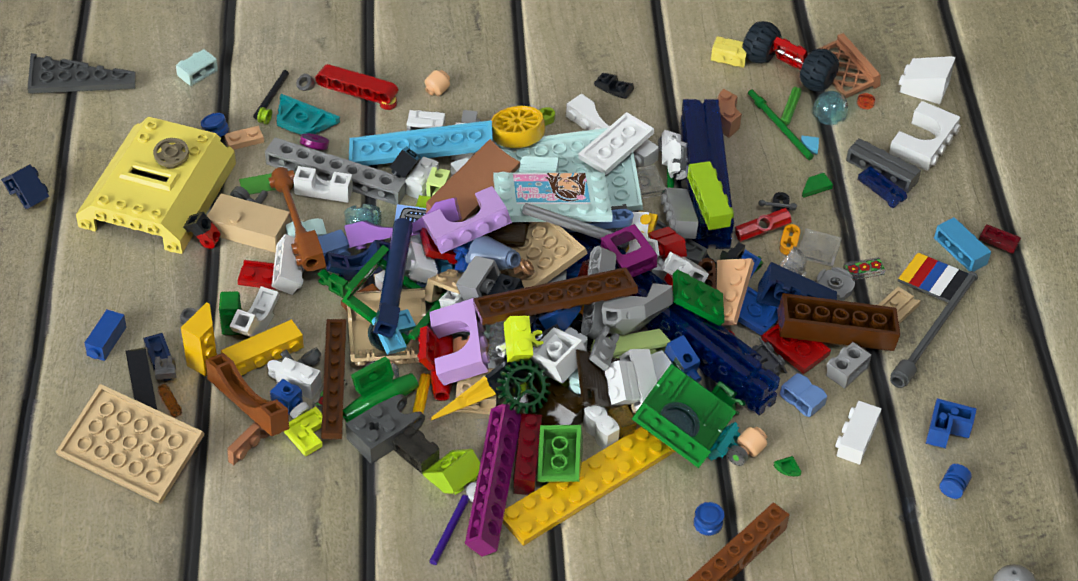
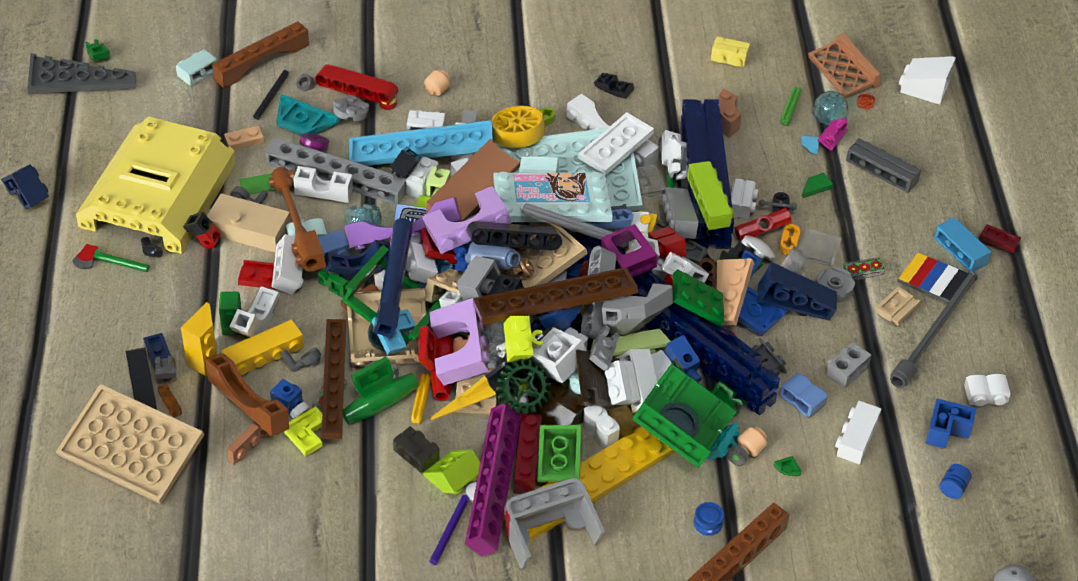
(89, 253): none -> piece
(97, 51): none -> green plate
(105, 335): blue brick -> none
(150, 249): none -> black arm
(171, 153): dark tan wheel -> none
(187, 314): flat silver plate -> none
(215, 123): blue wheel -> none
(233, 67): none -> dark orange arch
(264, 115): lime bush -> none
(296, 373): white brick -> none
(350, 108): none -> light grey plate
(376, 428): dark grey brick -> none
(506, 231): none -> black beam
(547, 504): none -> light grey windscreen
(742, 198): none -> white brick
(761, 103): green bar -> none
(761, 248): none -> white dish
(798, 352): red plate -> none
(816, 69): black plate -> none
(833, 133): none -> dark pink hinge
(838, 322): reddish brown brick -> none
(882, 186): clear blue plate -> none
(926, 152): white arch -> none
(987, 389): none -> white brick

